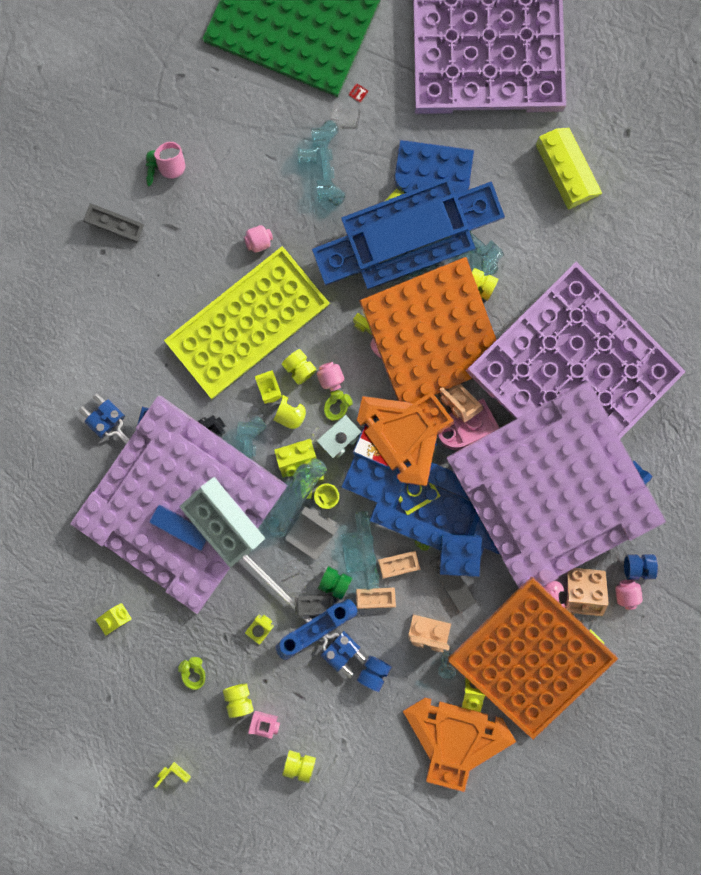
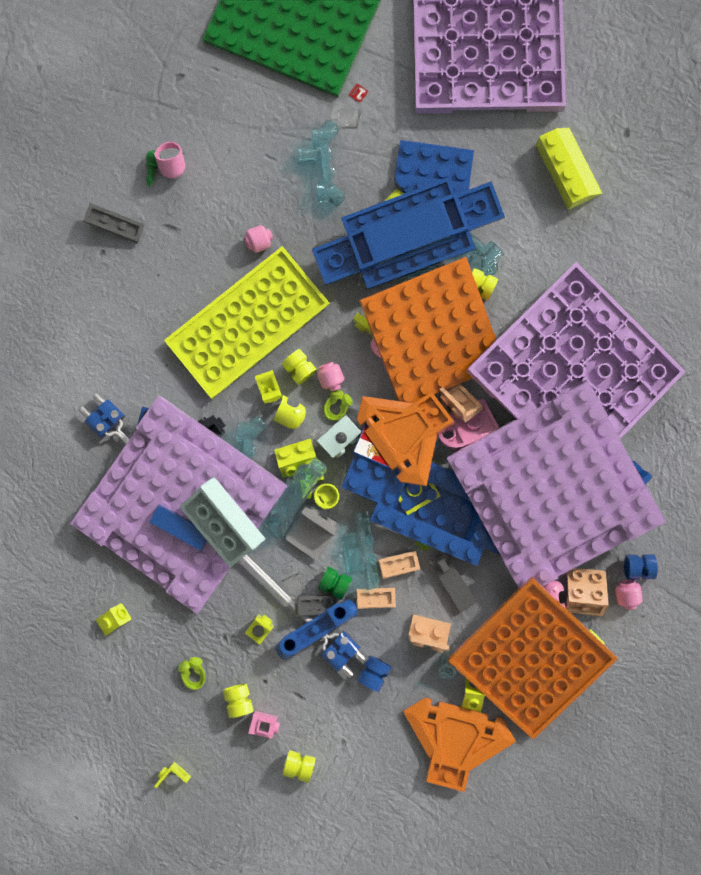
(460, 555): blue plate -> none

